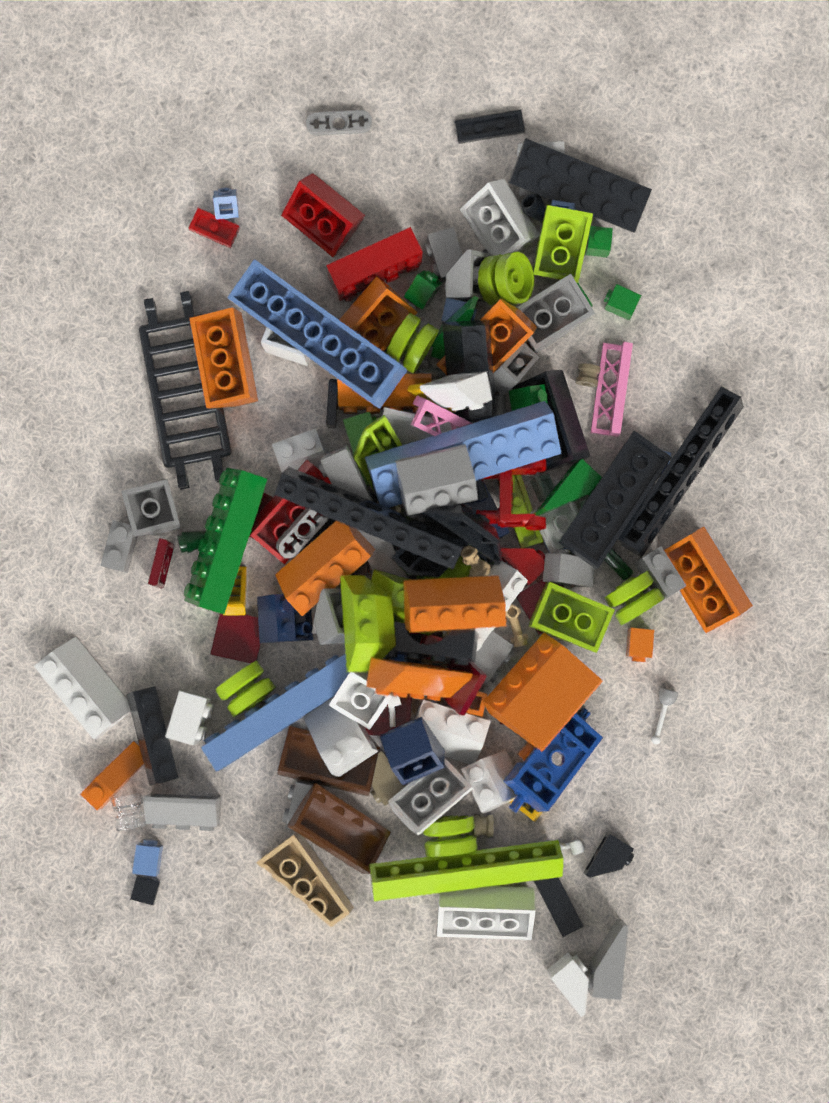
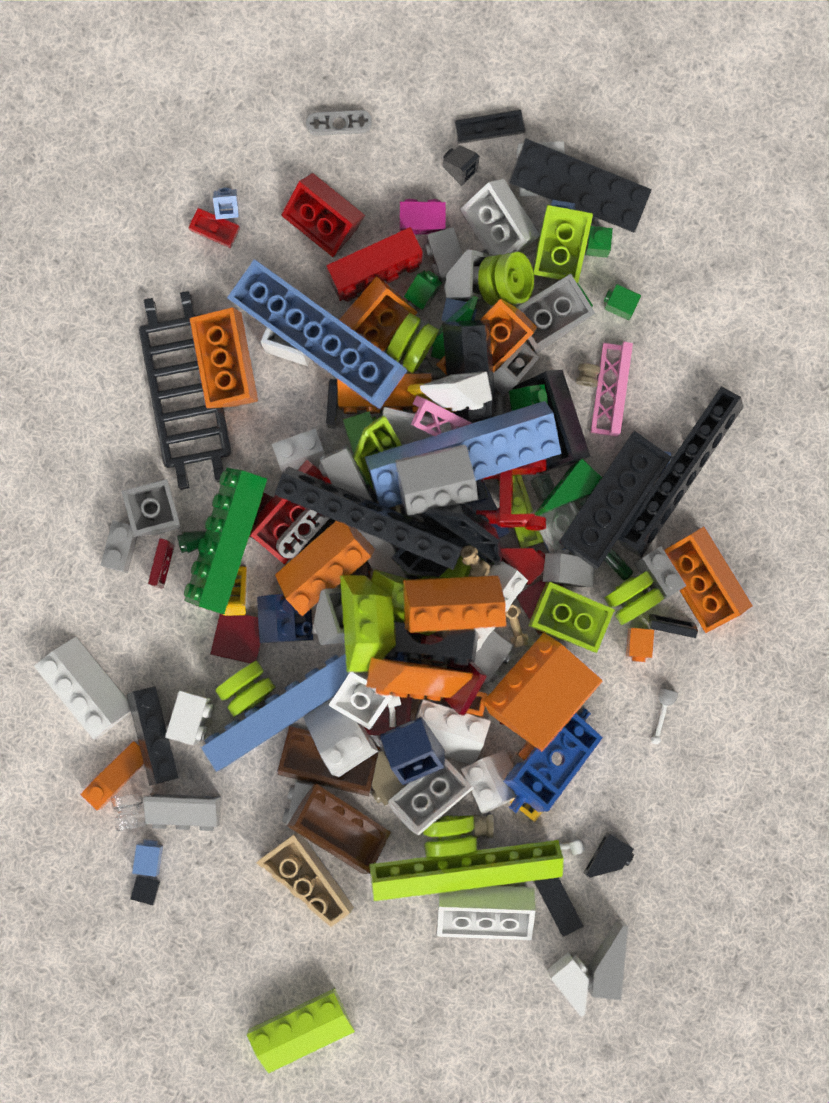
(300, 1031): none -> lime slope
(423, 216): none -> dark pink brick
(461, 163): none -> black slope
(534, 207): black cone -> none
(673, 625): none -> black tile

